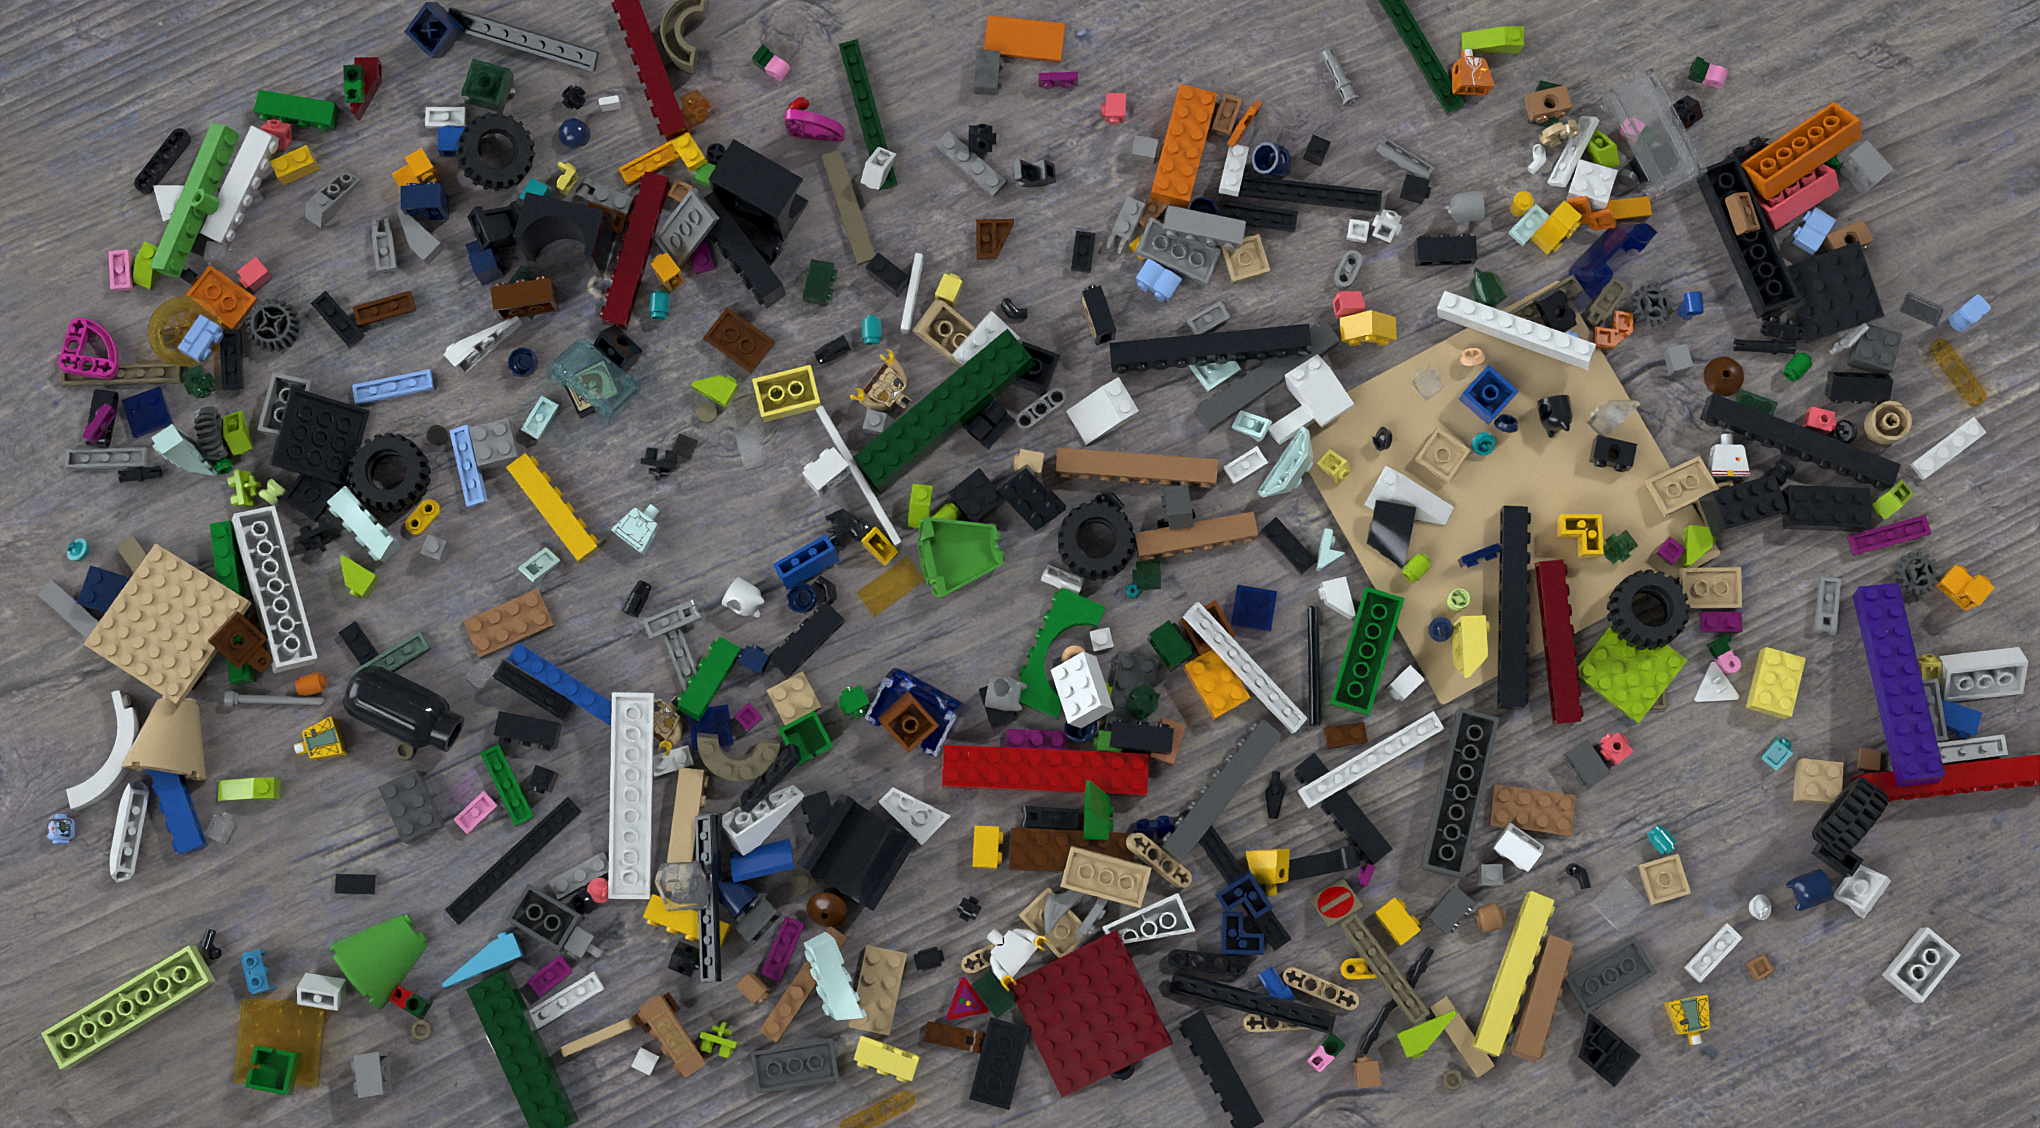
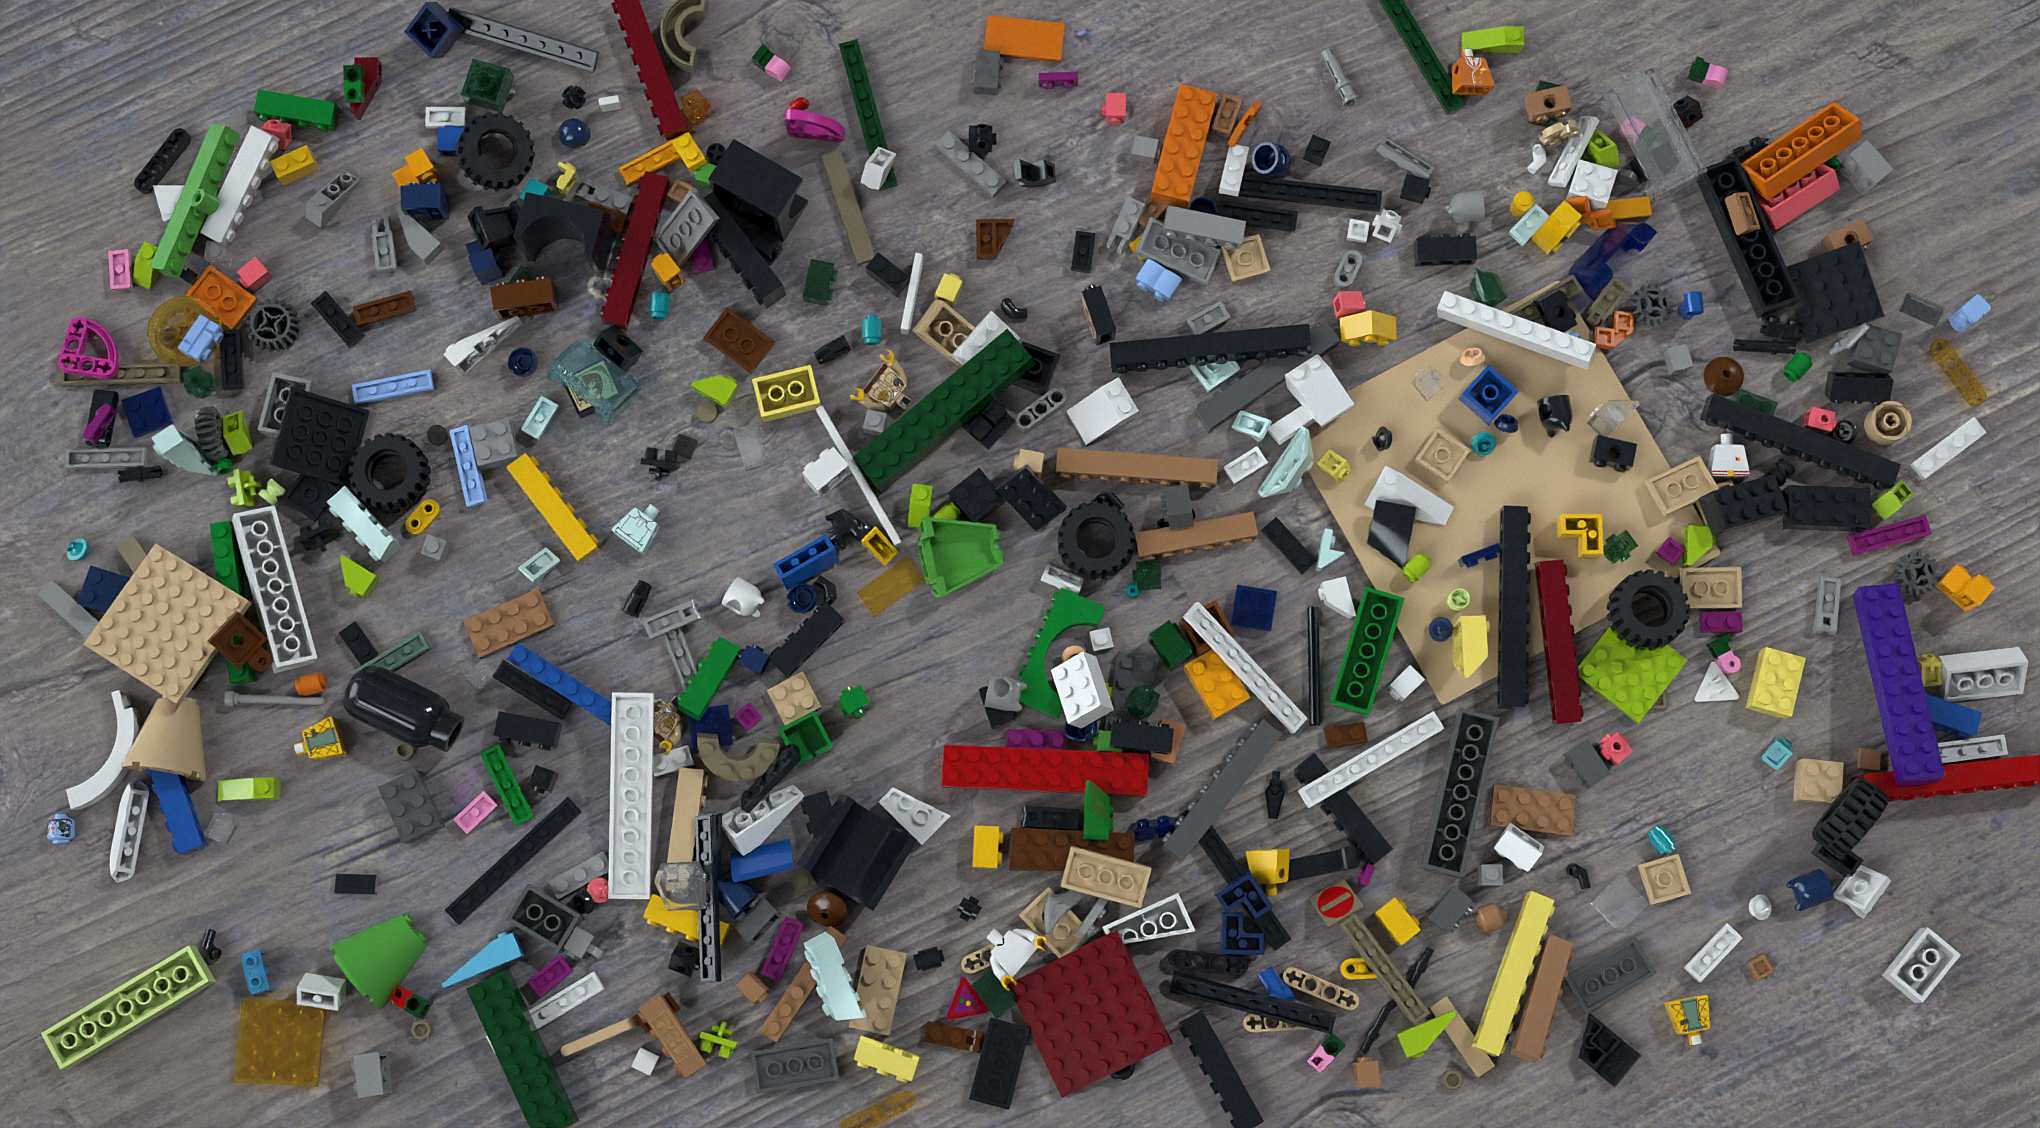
(276, 1070): green piece -> none
(908, 722): dark orange brick -> none
(937, 703): clear blue windscreen -> none
(1160, 858): tan beam -> none
(1813, 231): light blue brick -> none
(1935, 706): light grey plate -> none

